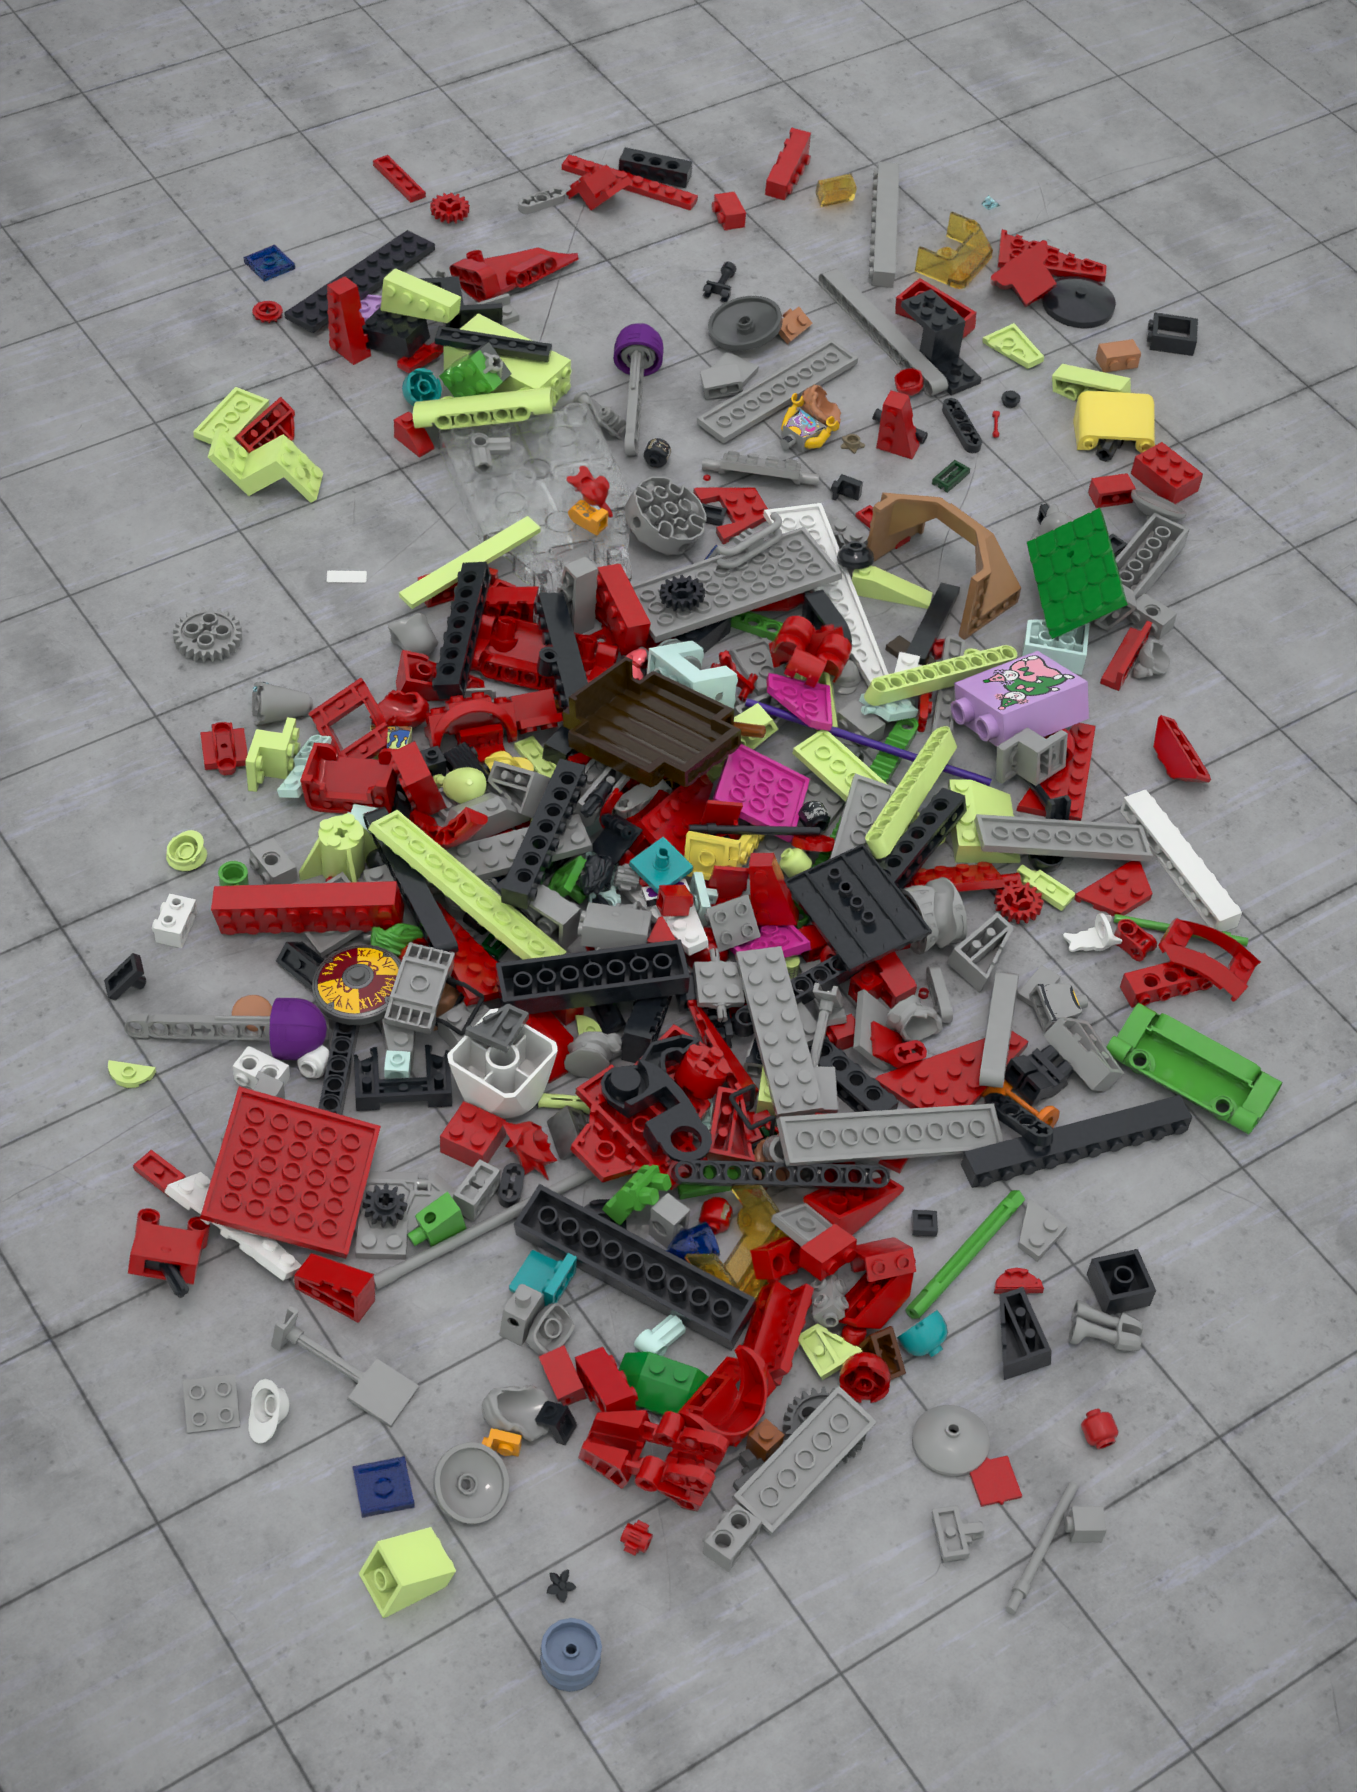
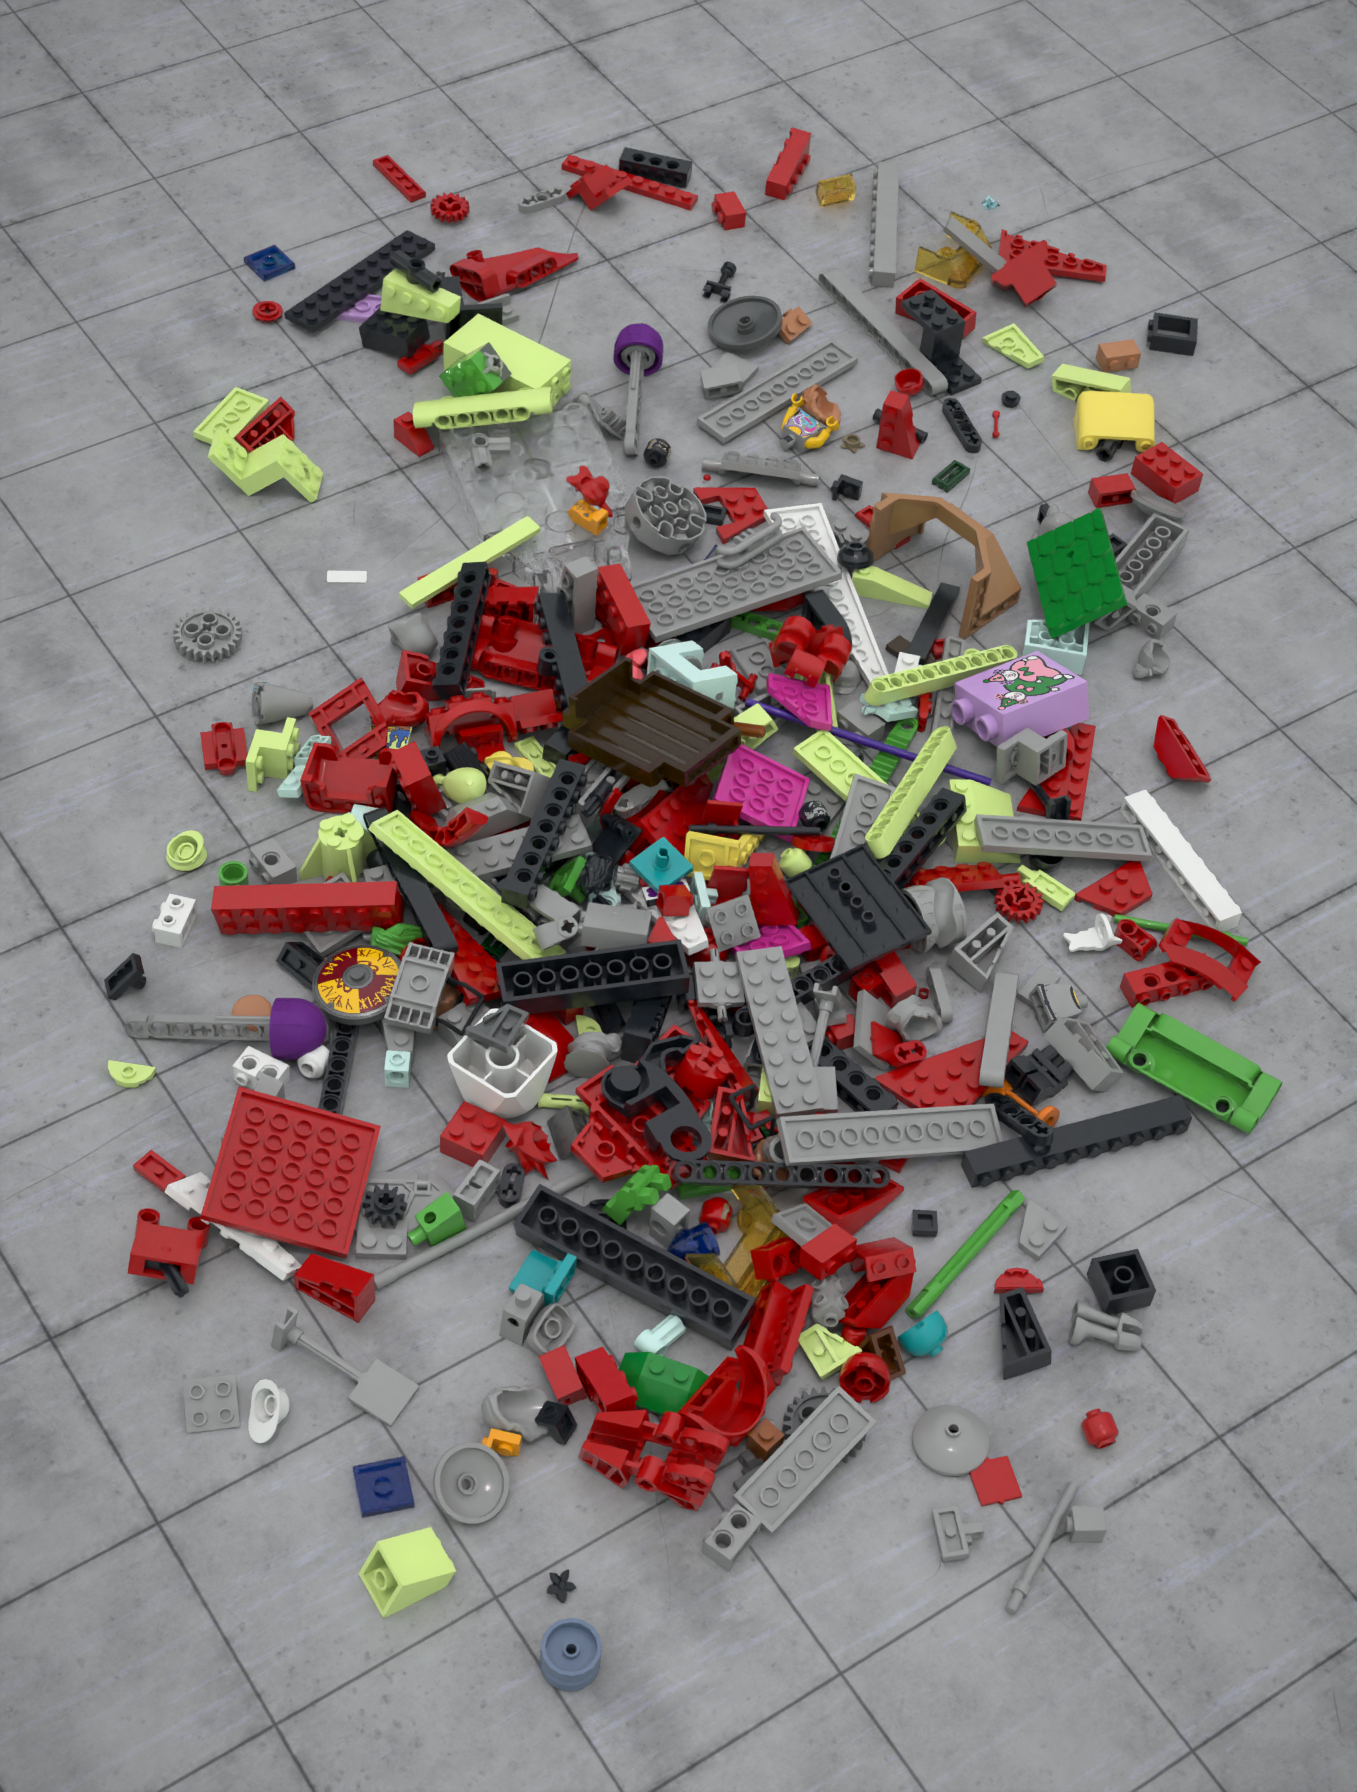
(346, 321): red wedge -> none
(372, 1091): black wedge -> none
(416, 271): none -> black piece
(421, 386): teal cylinder -> none
(501, 344): black plate -> none
(551, 934): none -> light grey piece
(636, 1537): red gear -> none
(682, 593): black gear -> none
(973, 245): none -> light grey tile
(1079, 302): black dish -> none
(1125, 657): red fence -> none

